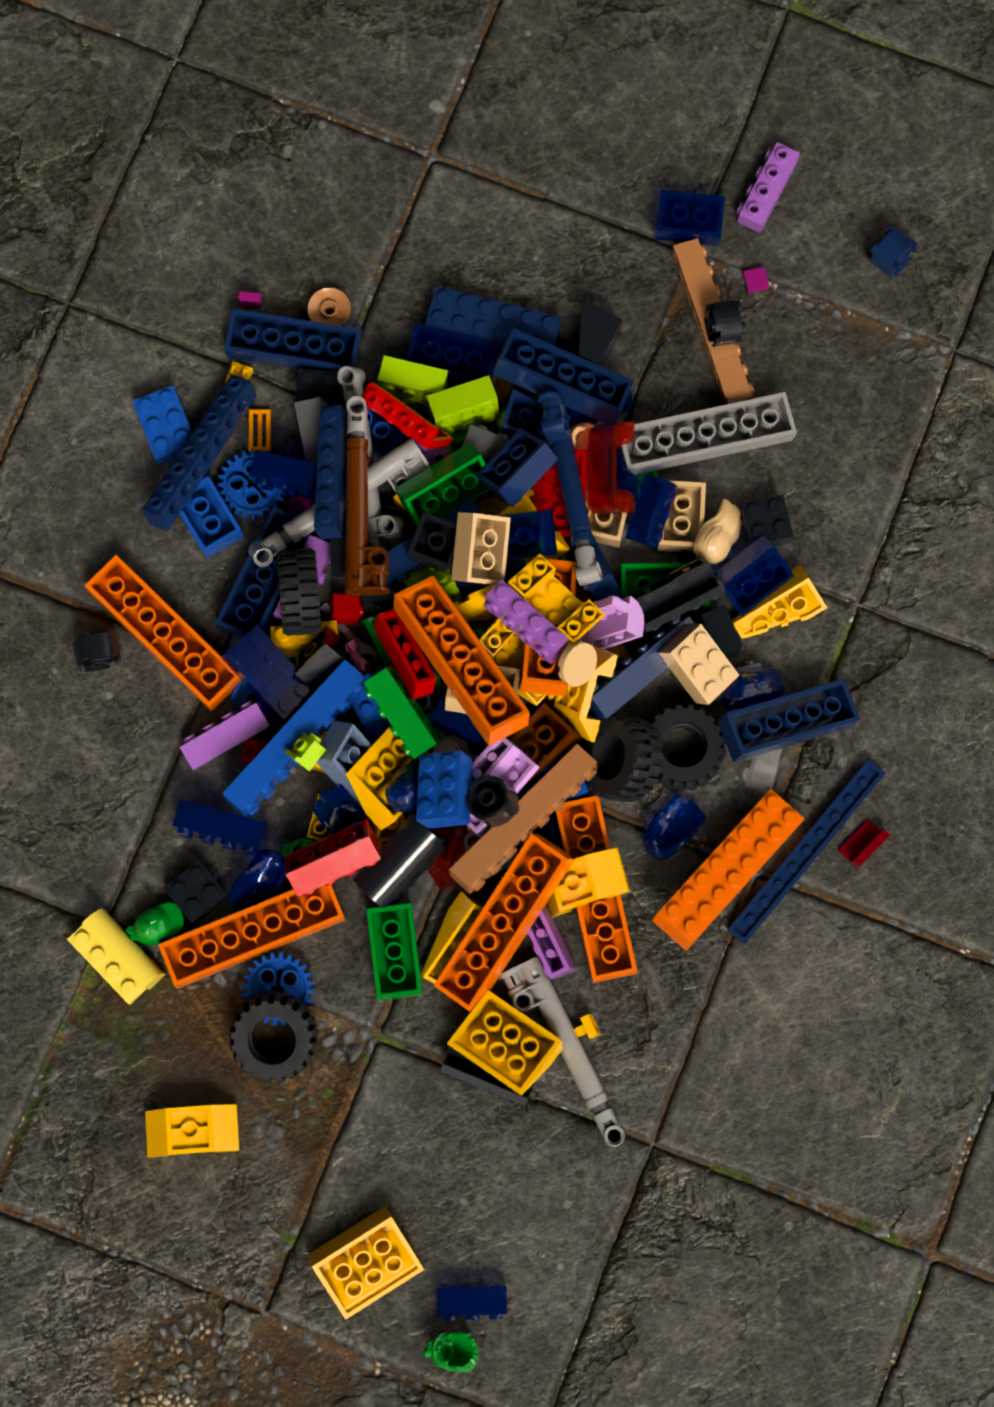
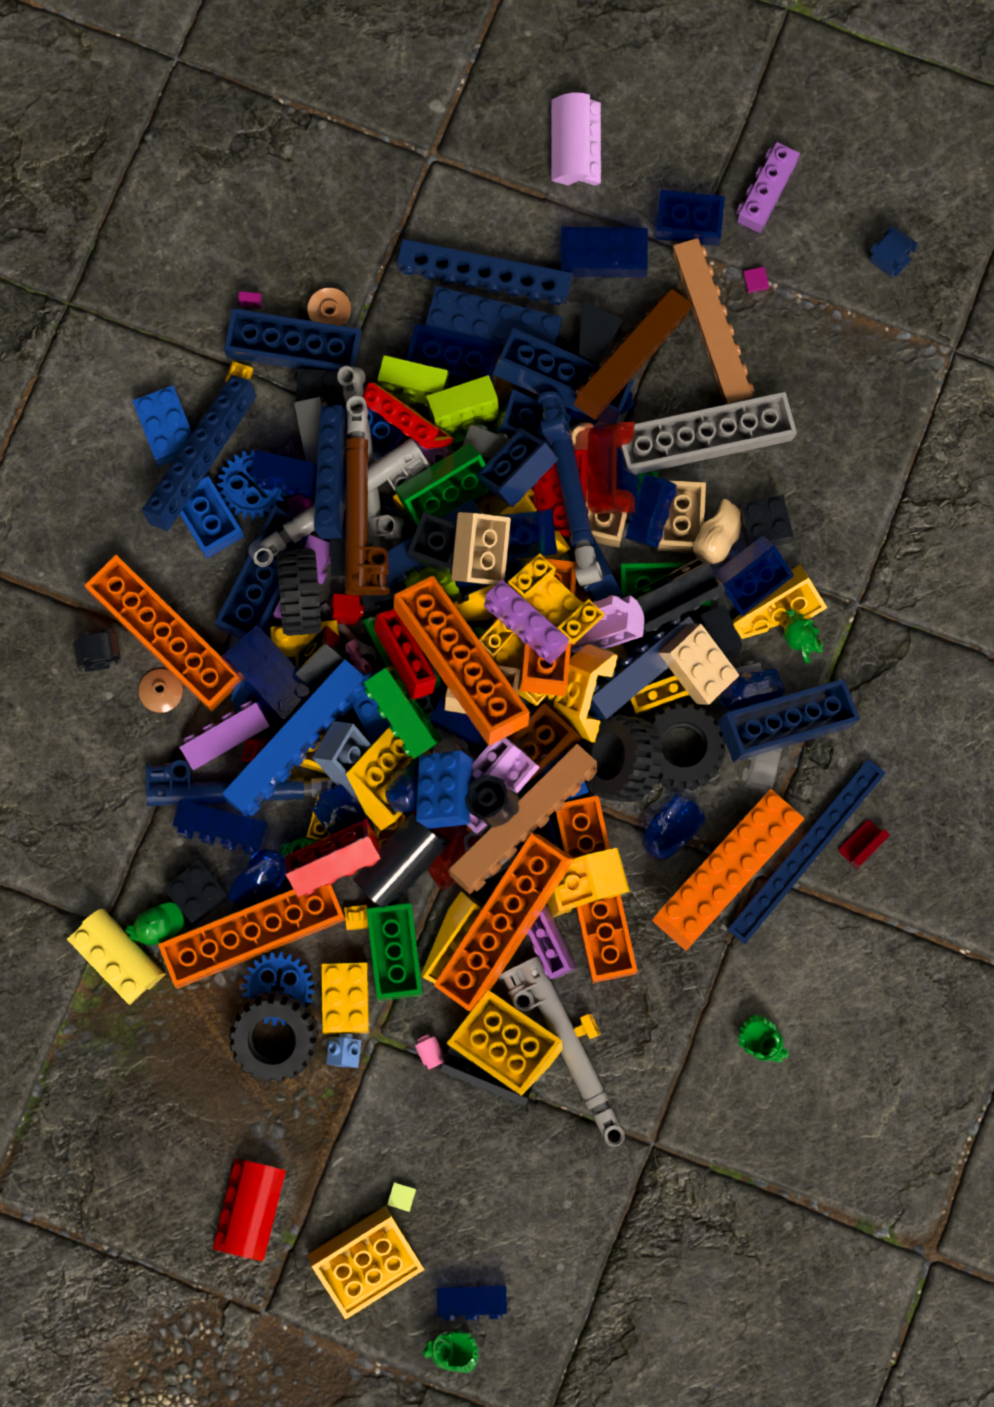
(162, 701): none -> medium nougat dish
(167, 789): none -> dark blue piece
(192, 1130): yellow slope -> none
(249, 1209): none -> red brick
(260, 412): light orange tile -> none
(306, 750): lime brick -> none
(343, 1051): none -> medium blue brick
(345, 998): none -> yellow brick
(356, 917): none -> yellow tile
(401, 1197): none -> yellowish green tile
(412, 250): none -> dark blue brick
(429, 1051): none -> bright pink brick
(576, 139): none -> lavender brick
(577, 663): tan tile -> none
(604, 251): none -> clear blue brick
(632, 354): none -> reddish brown brick
(657, 695): none -> yellow brick
(724, 323): black brick -> none
(762, 1039): none -> green hair
(801, 635): none -> green hair

